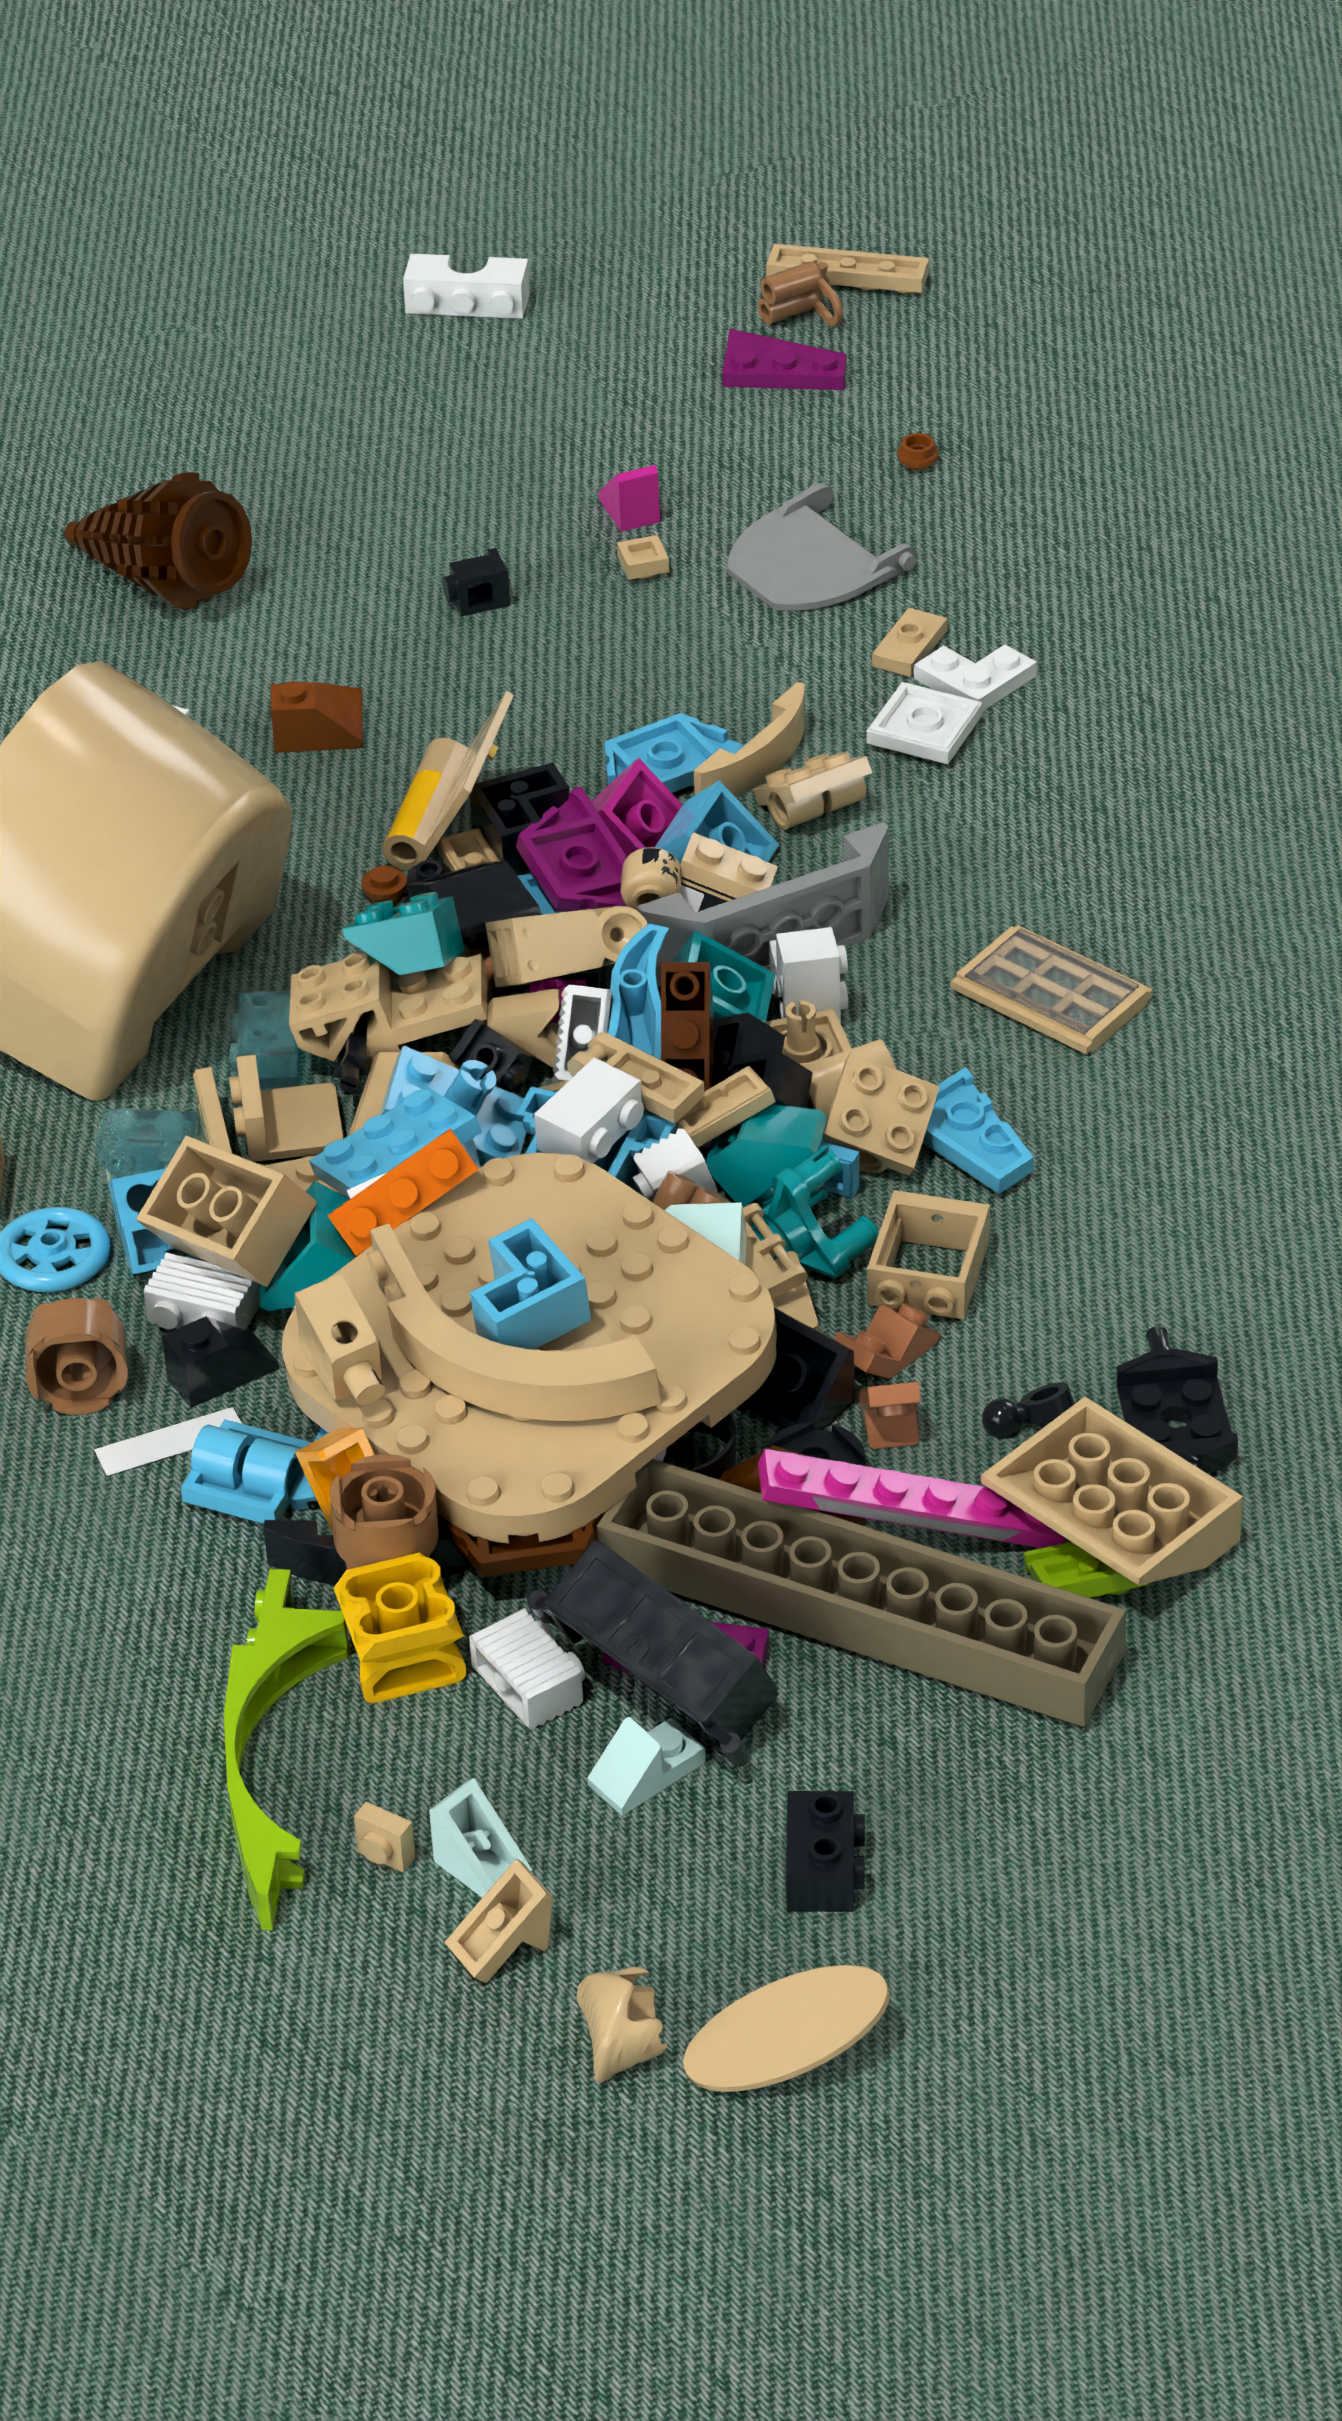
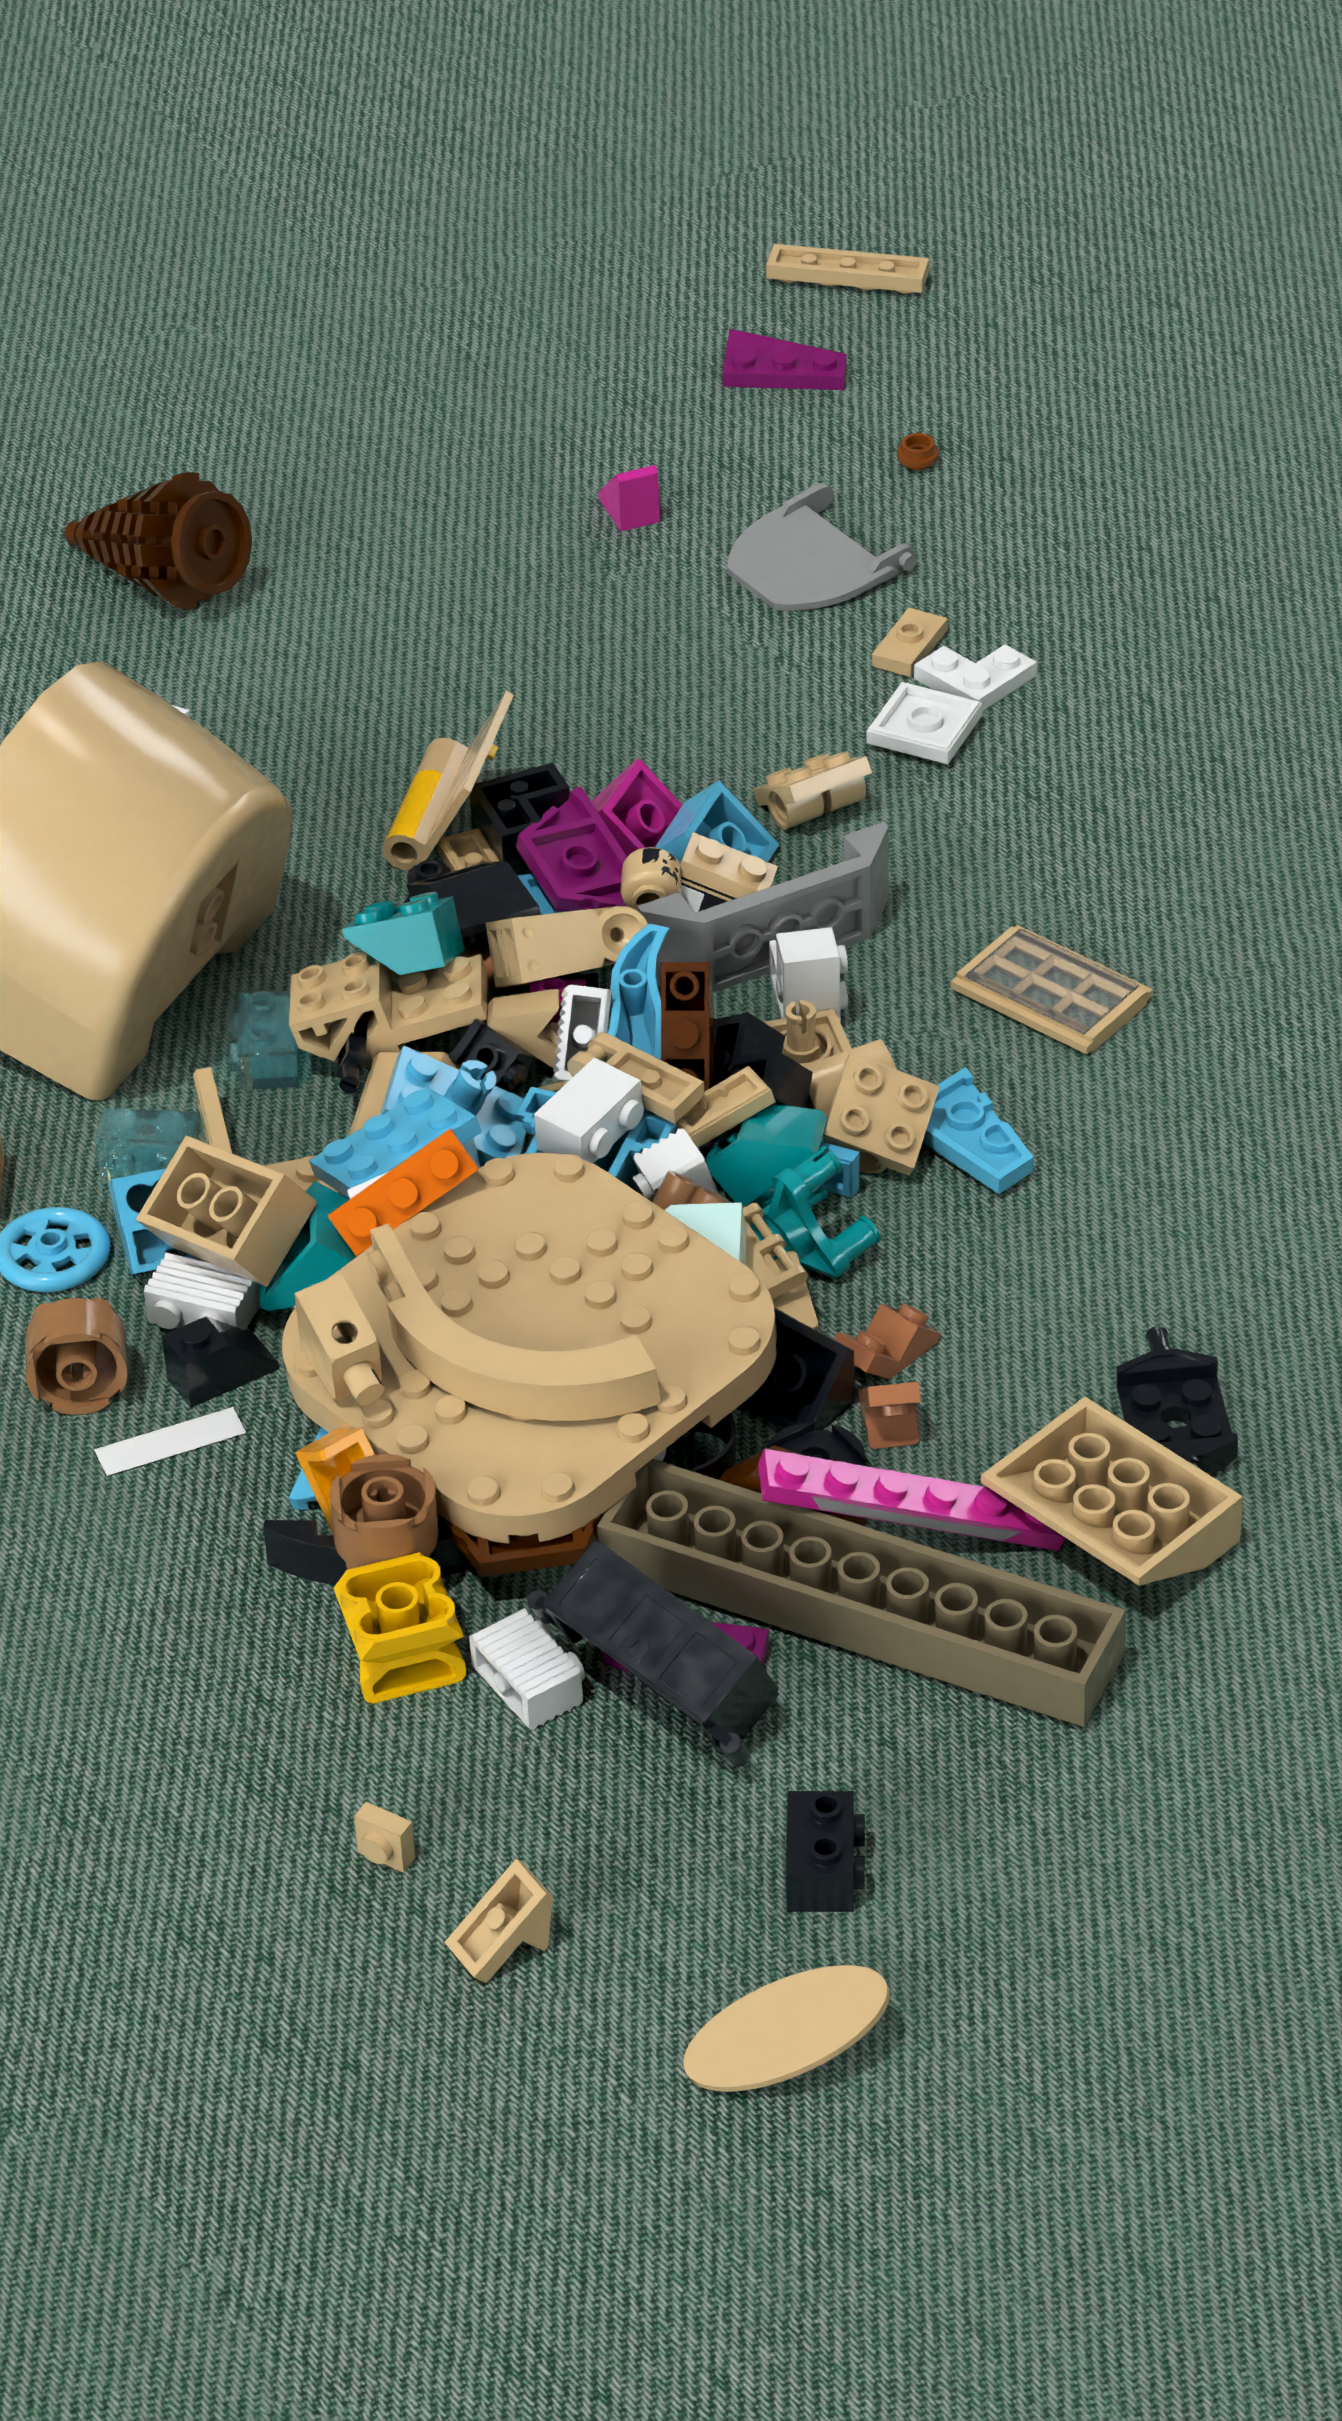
(243, 1471): medium azure plate -> none
(277, 1656): lime slope -> none
(283, 1119): tan bracket -> none
(316, 717): dark orange slope -> none
(384, 884): dark orange plate -> none
(471, 1839): light aqua slope -> none
(478, 584): black brick -> none
(494, 291): white arch -> none
(533, 1292): medium azure brick -> none
(619, 2020): tan hair -> none
(643, 557): tan plate -> none
(643, 1763): light aqua slope -> none
(668, 748): medium azure wing -> none
(736, 981): teal slope -> none
(763, 753): tan slope -> none
(798, 292): medium nougat piece -> none
(912, 1220): tan window -> none
(1041, 1406): black plate -> none
(1075, 1571): lime plate -> none

